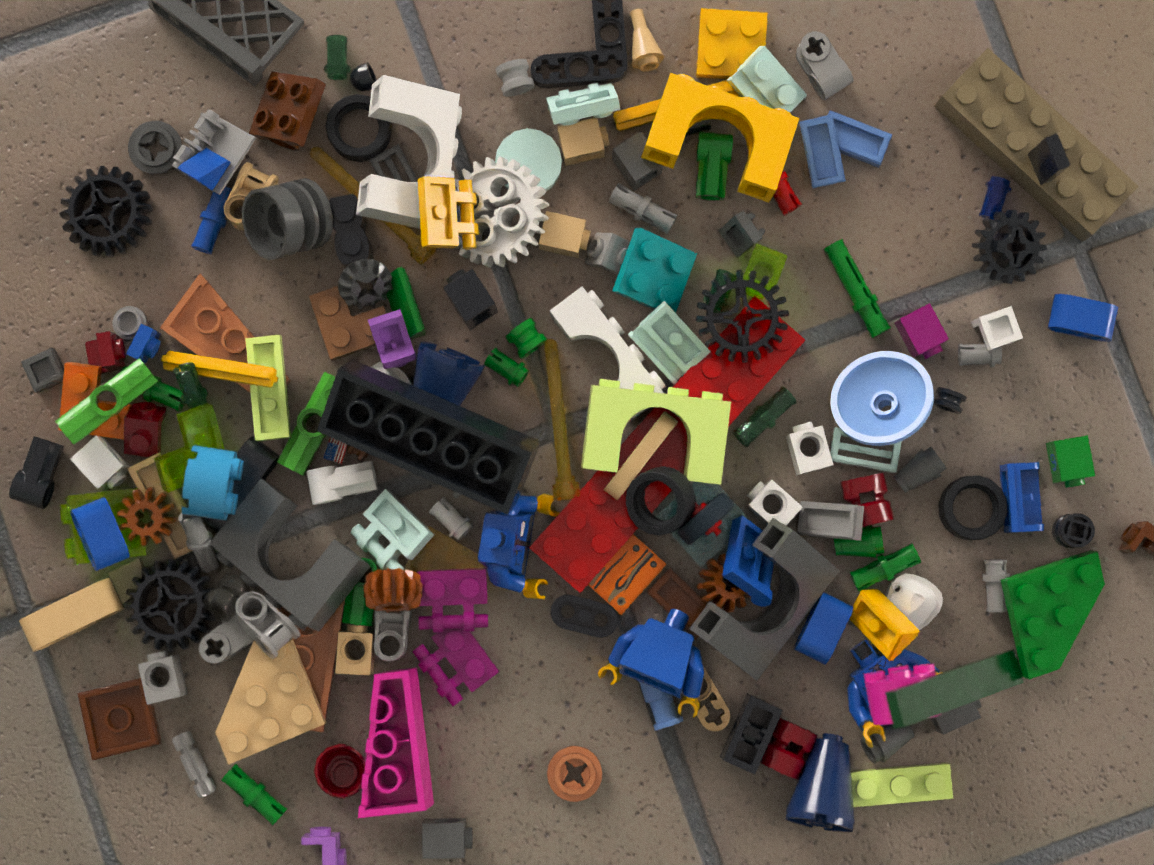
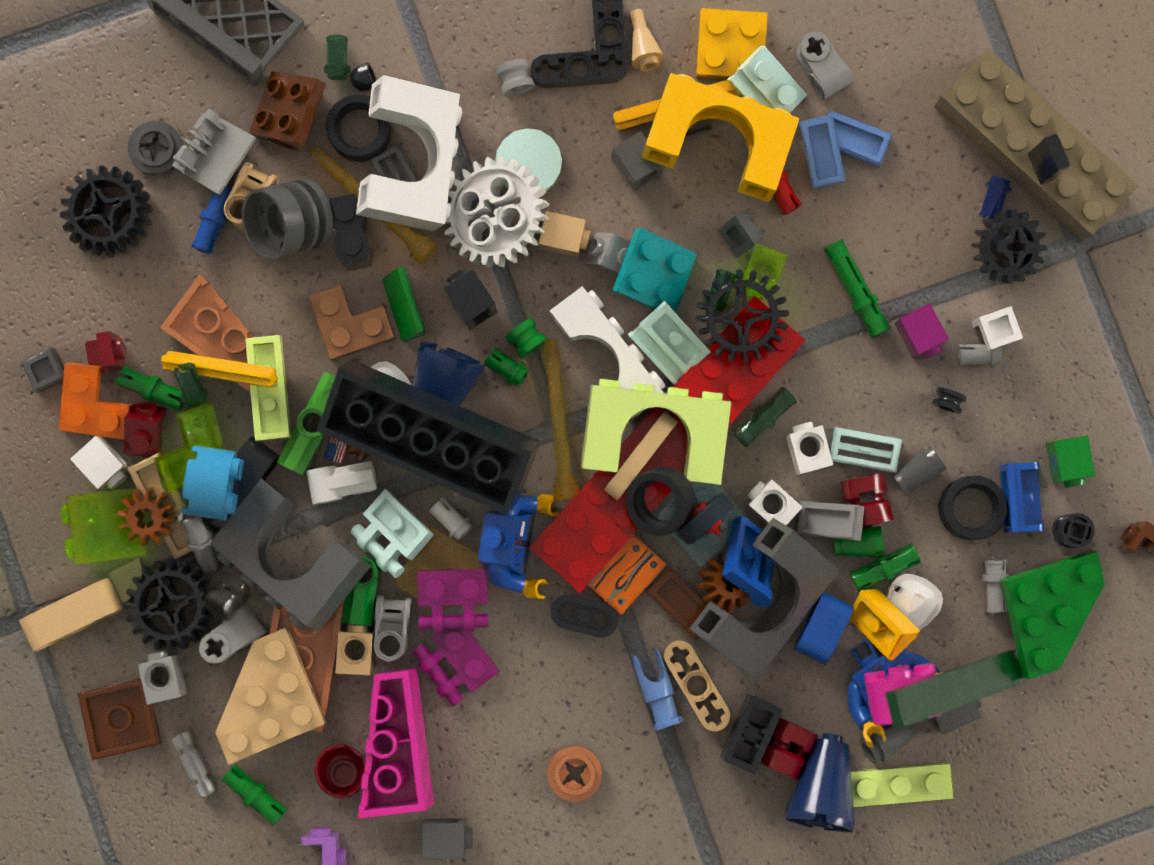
(35, 481): black piece -> none
(87, 414): bright green piece -> none
(100, 534): blue beam -> none
(127, 322): light grey plate -> none
(144, 344): blue plate -> none
(205, 168): blue slope -> none
(268, 628): light grey piece -> none
(364, 271): dark grey gear -> none
(392, 339): medium lavender bracket -> none
(393, 590): dark orange gear -> none
(439, 213): yellow plate -> none
(583, 141): tan brick -> none
(592, 101): light aqua plate -> none
(642, 208): light grey pin -> none
(661, 658): blue torso -> none
(714, 156): green piece -> none
(878, 382): light blue dish -> none
(1083, 317): blue beam -> none

